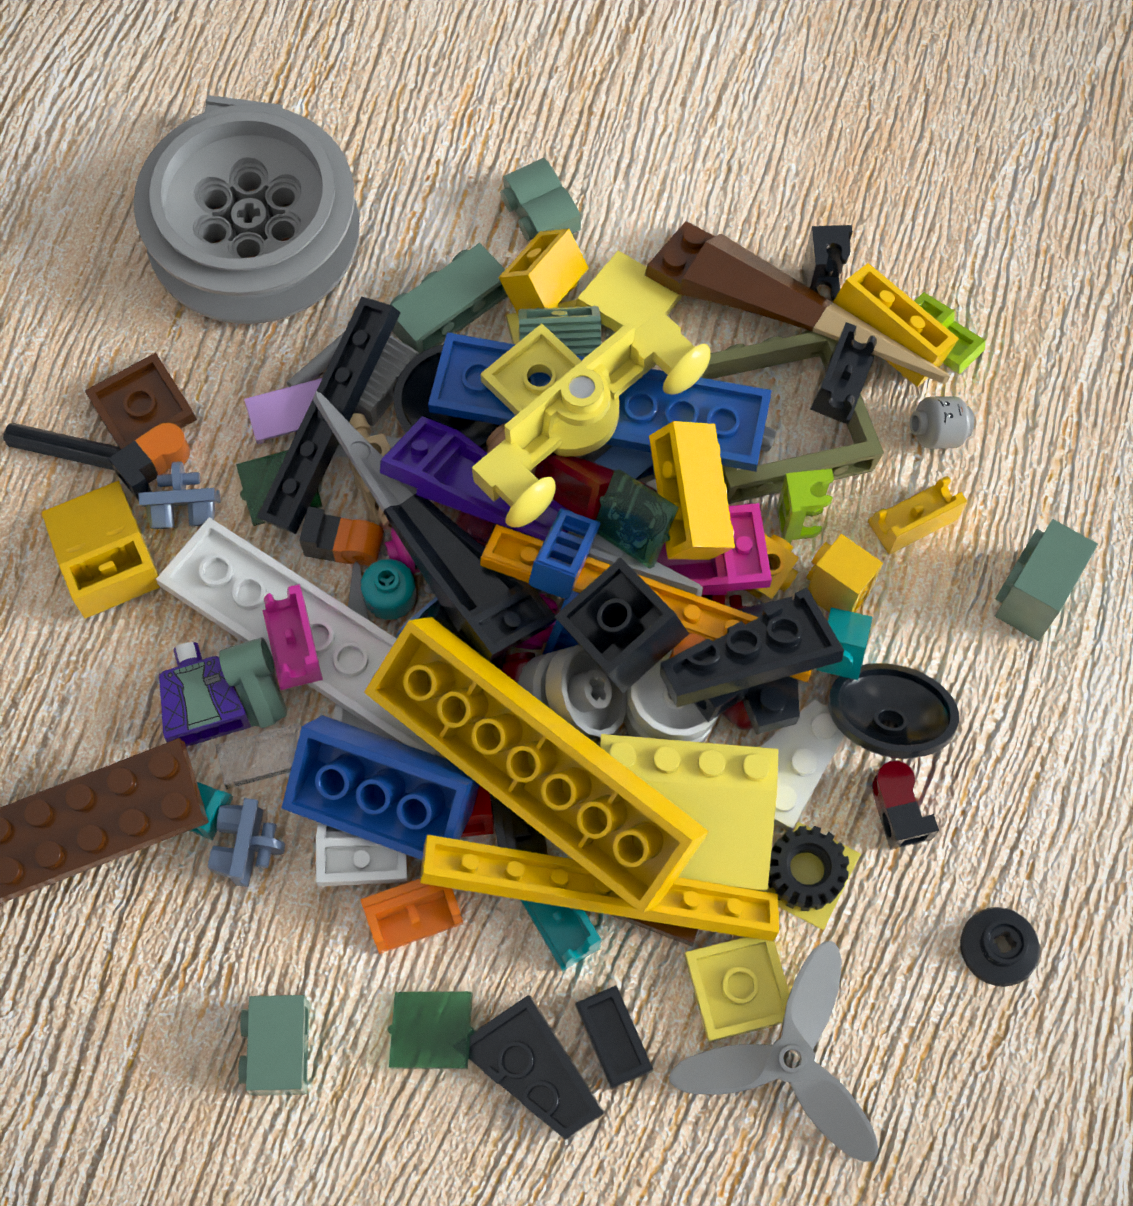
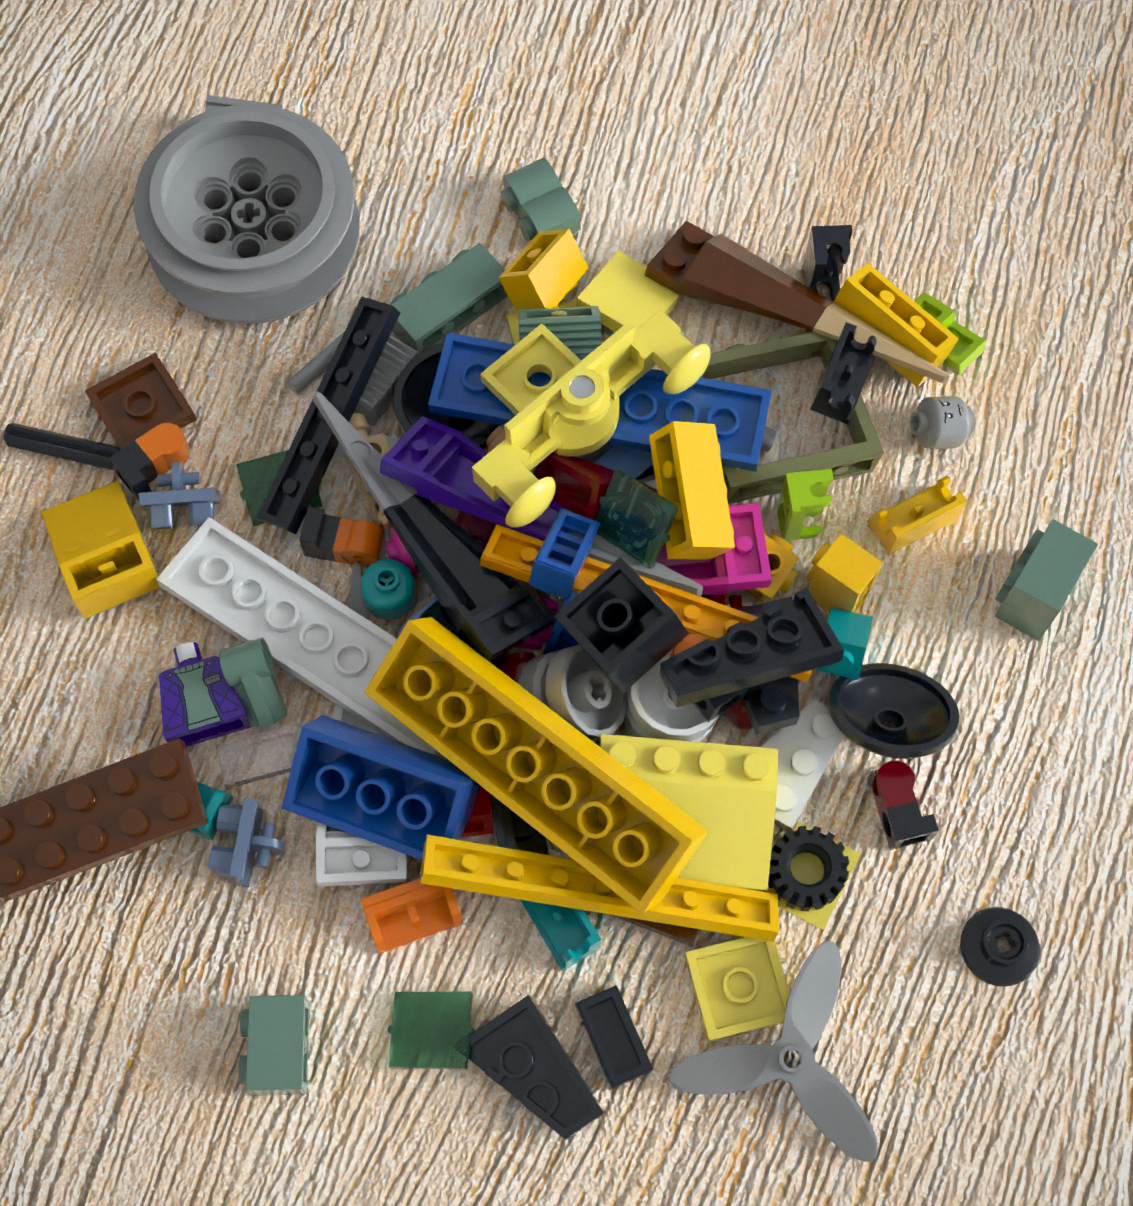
(280, 410): lavender hinge -> none
(291, 639): dark pink hinge -> none

